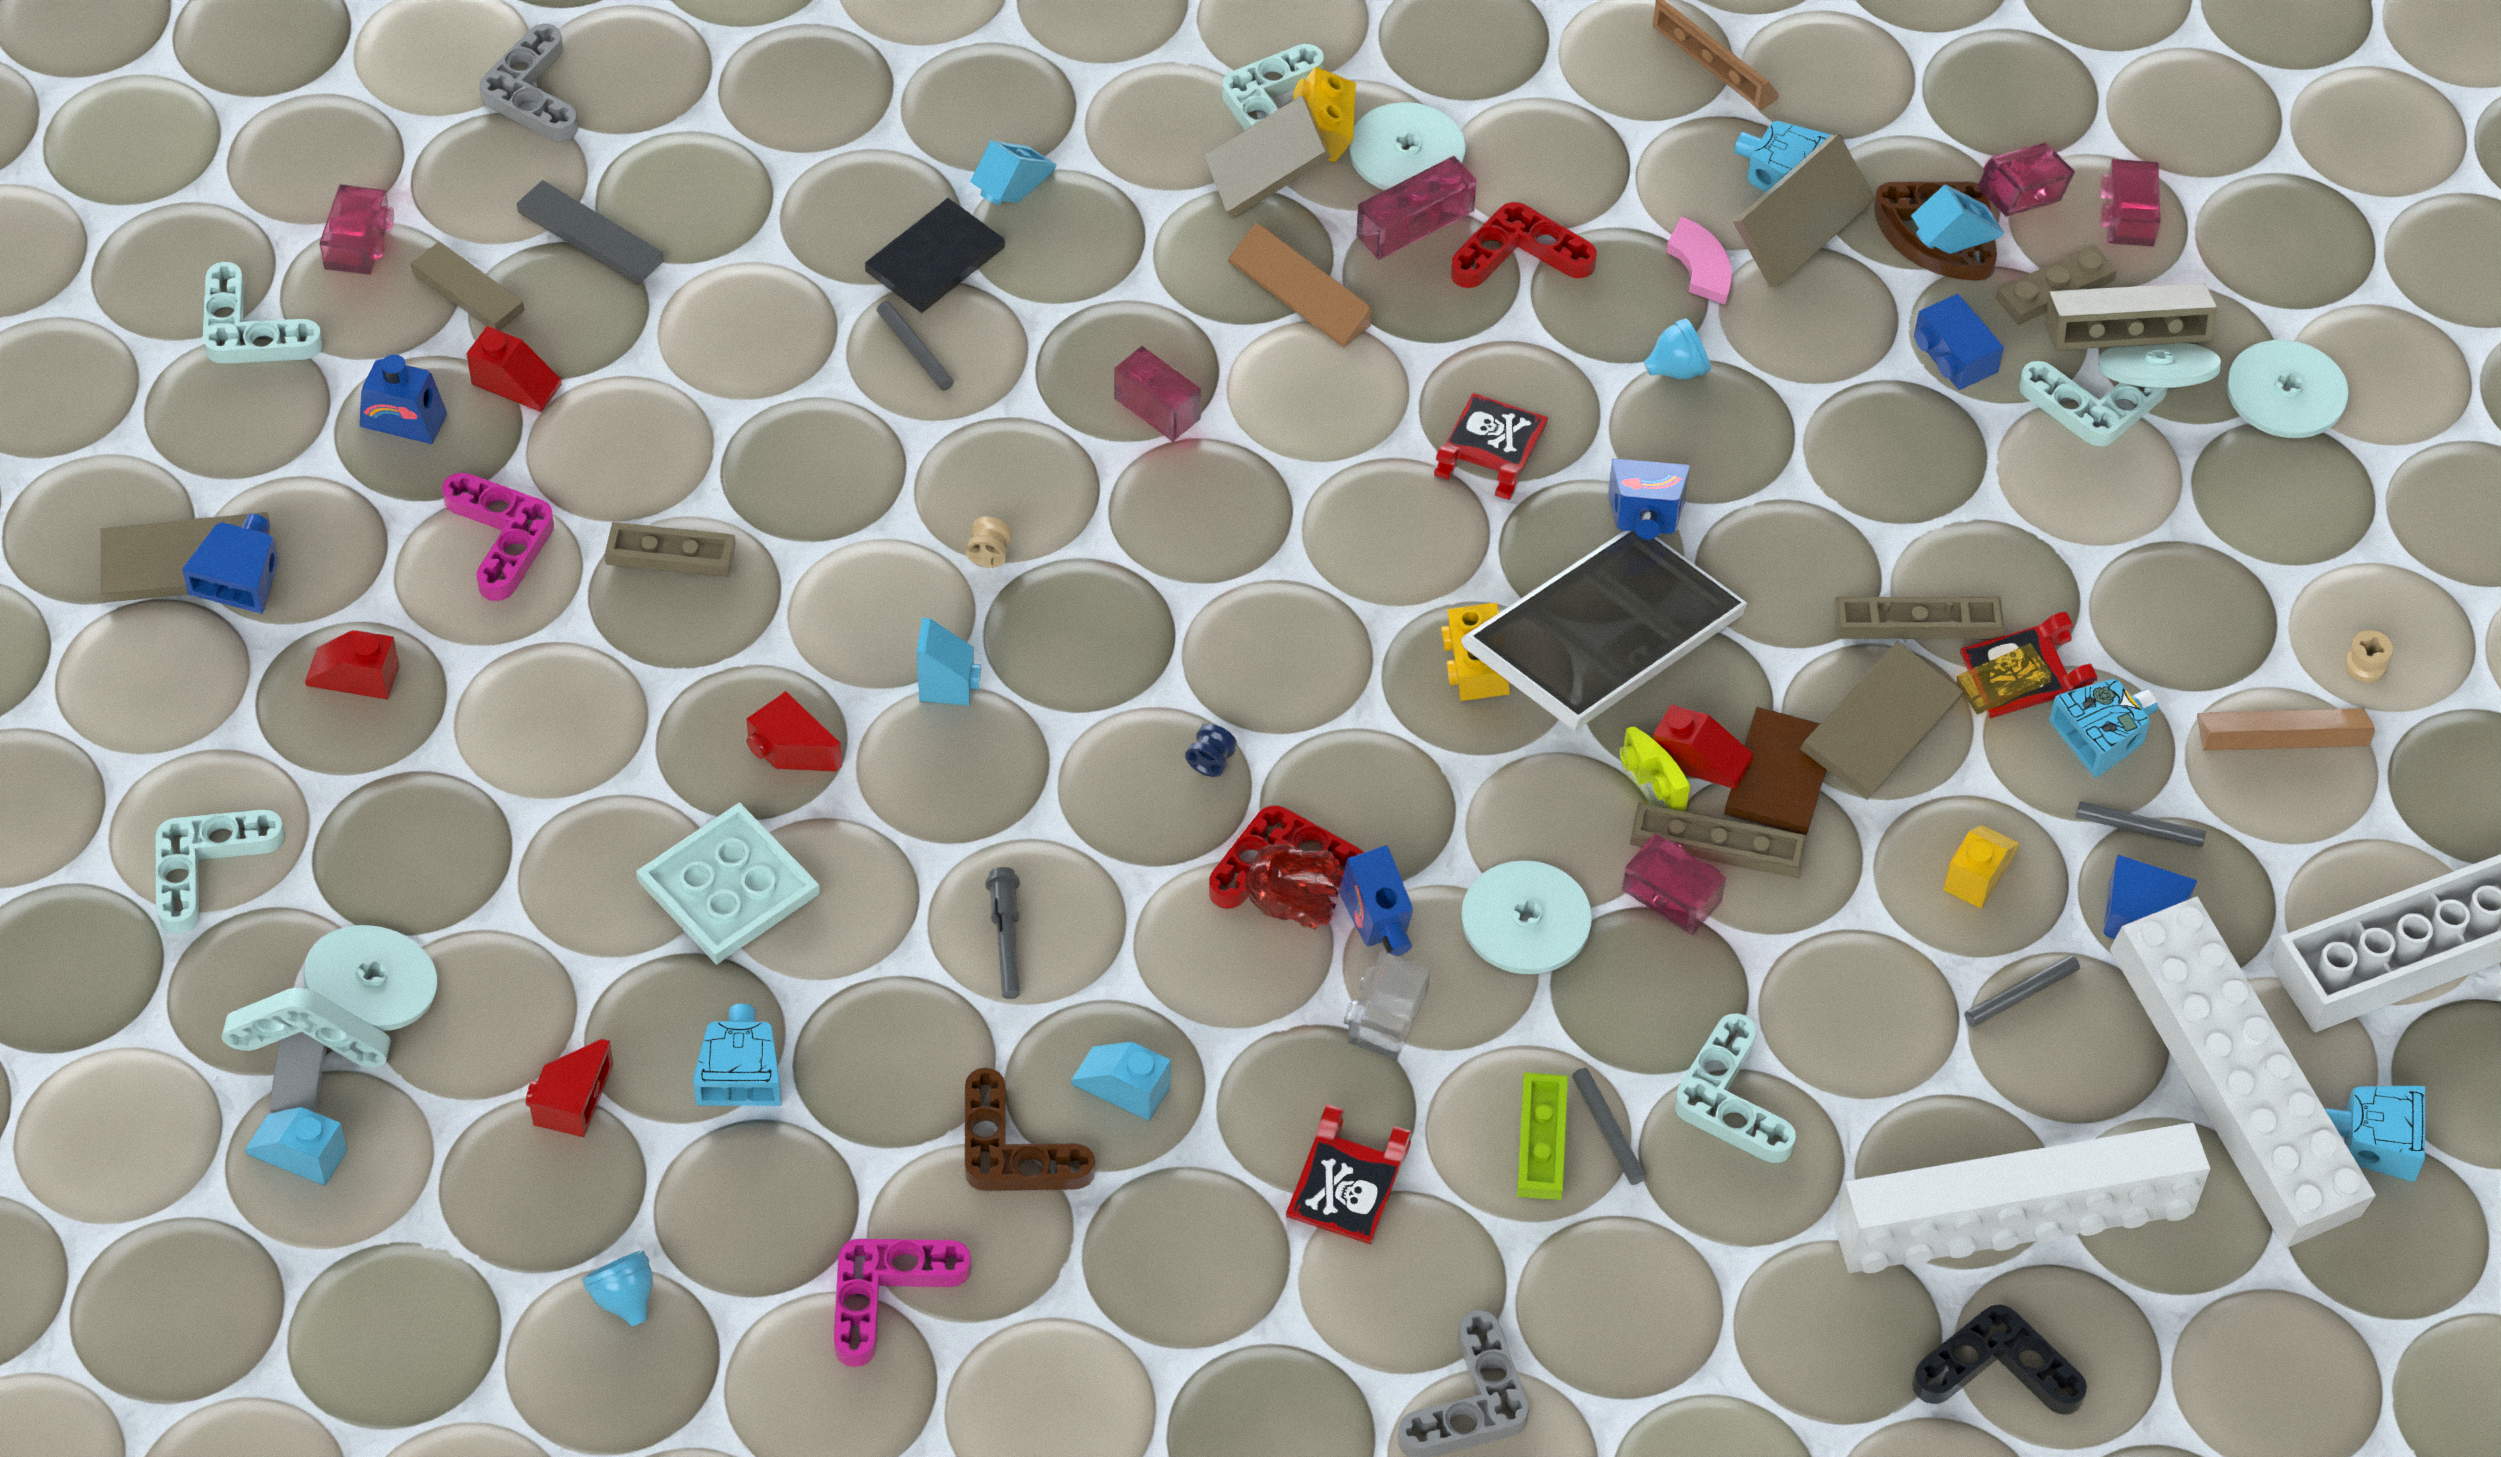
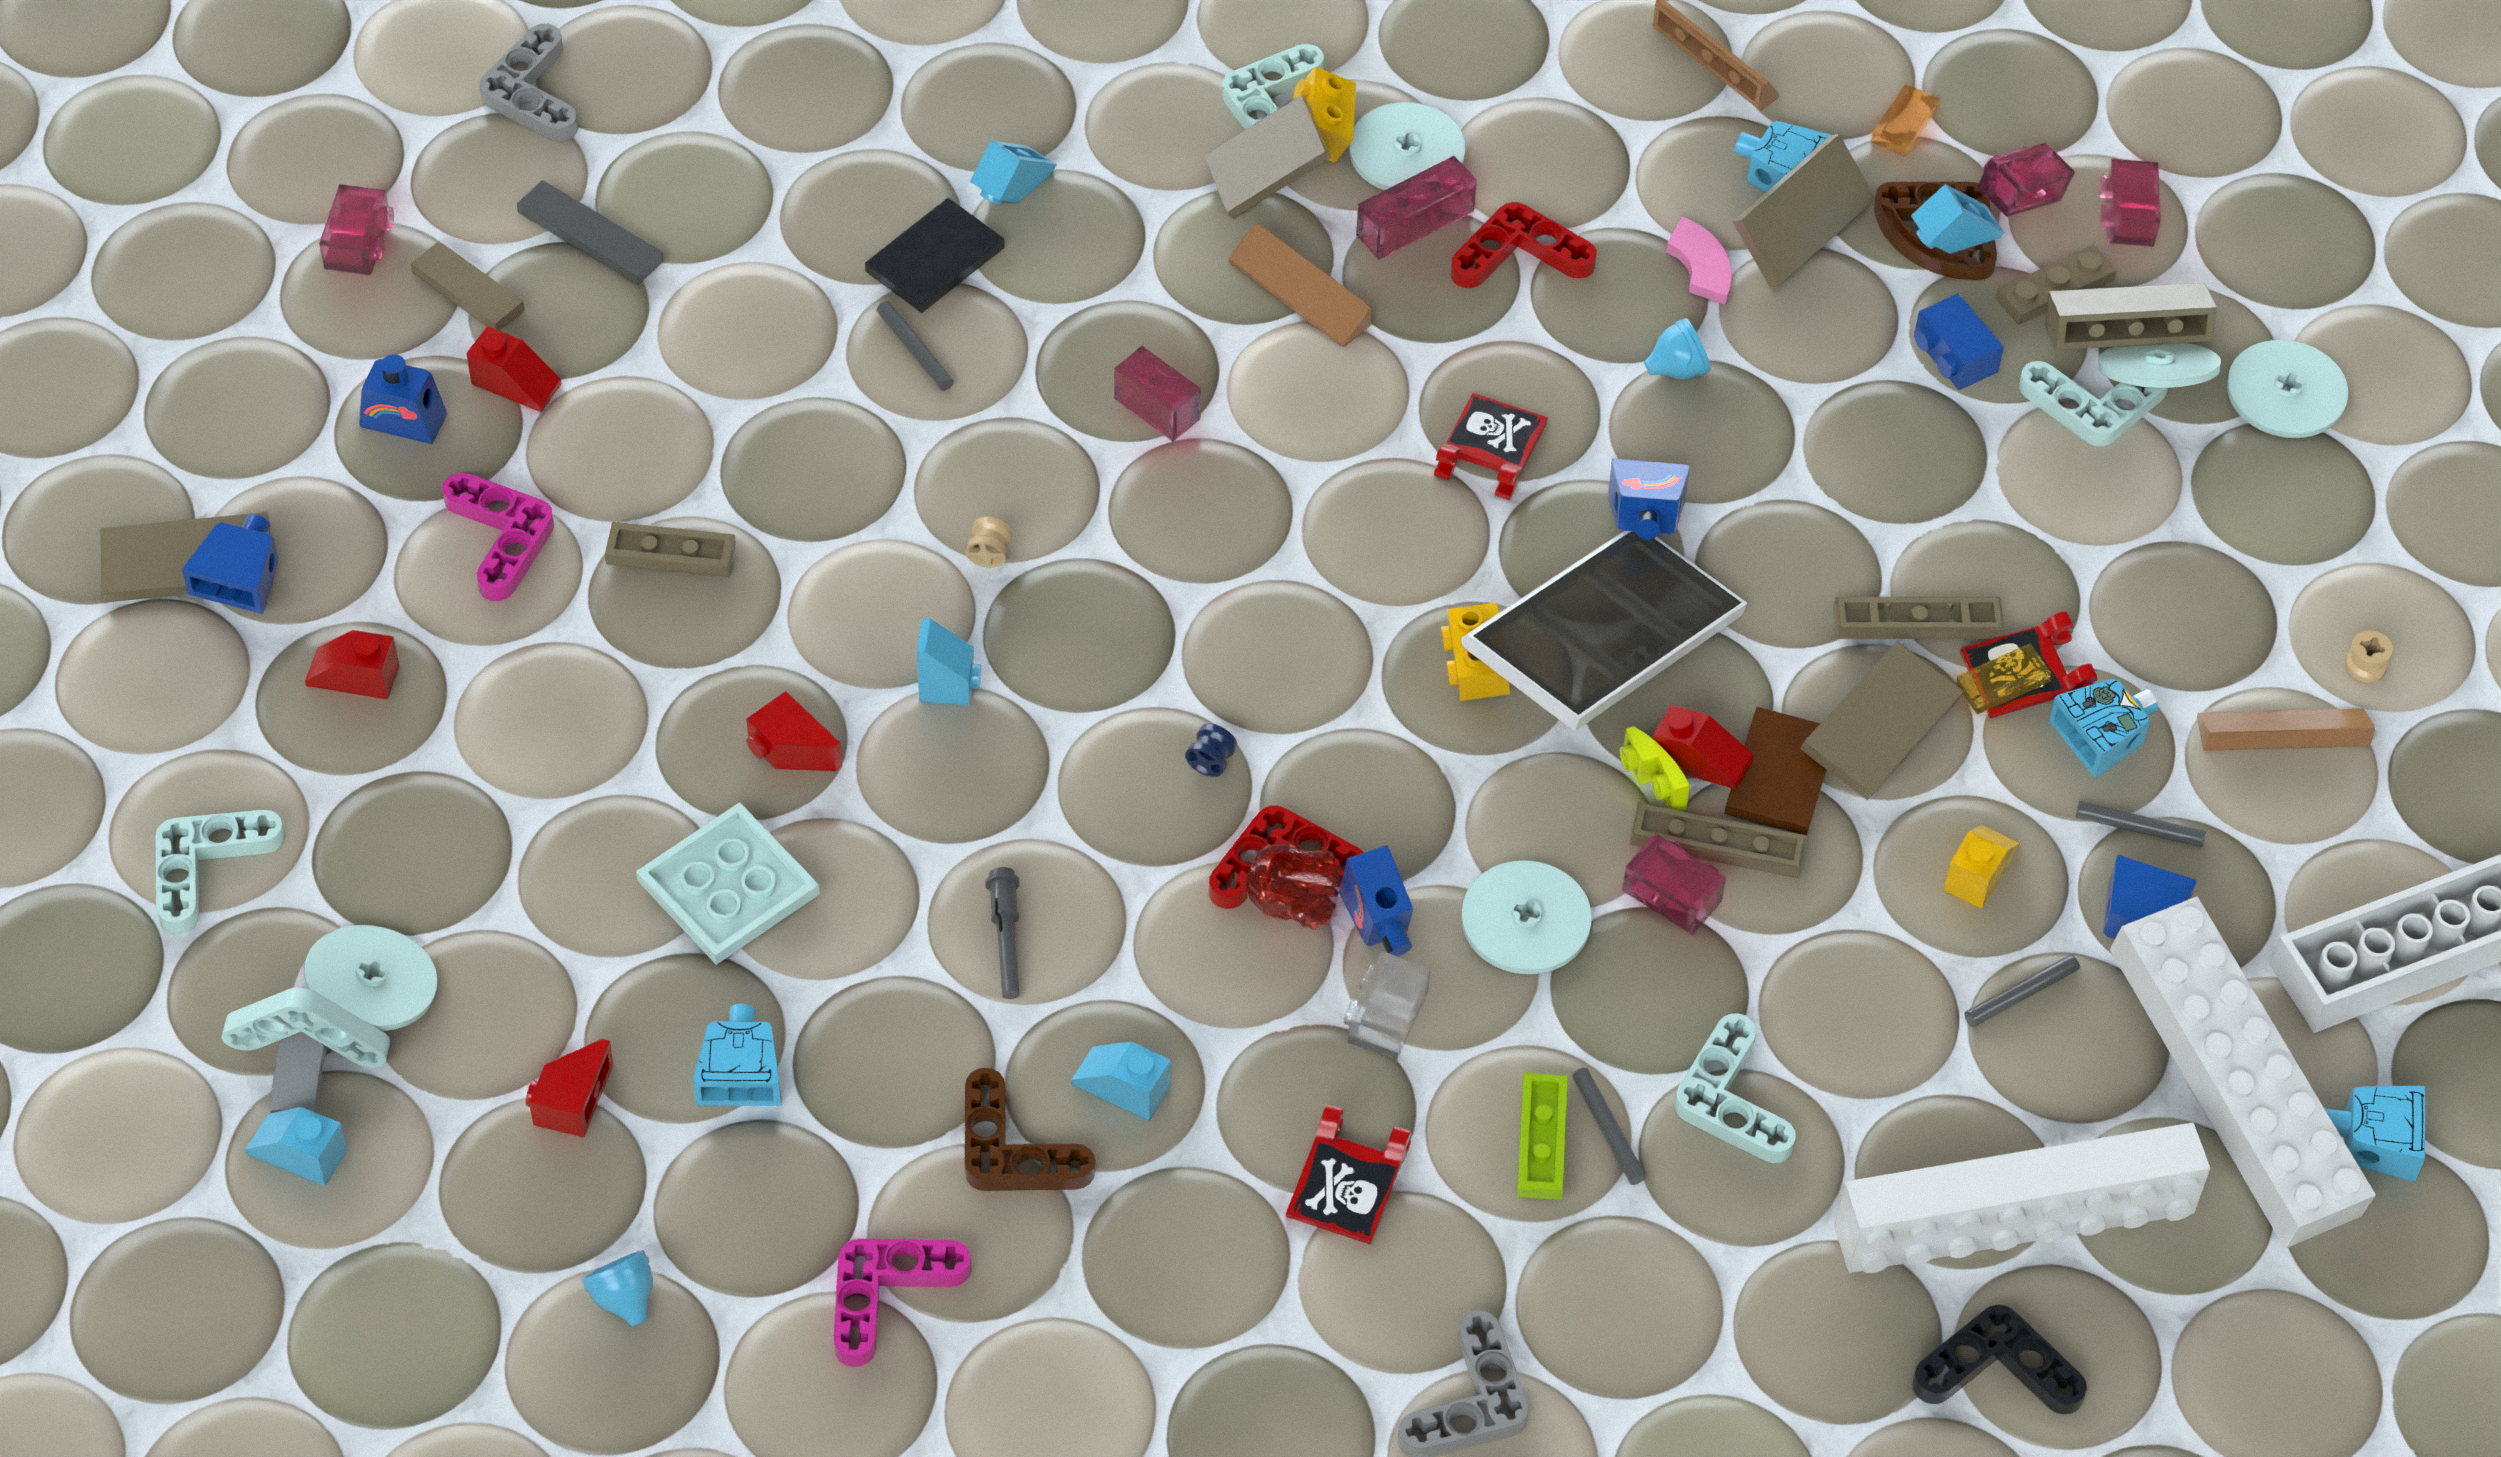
(233, 328): light aqua beam -> none
(1905, 120): none -> clear orange tile

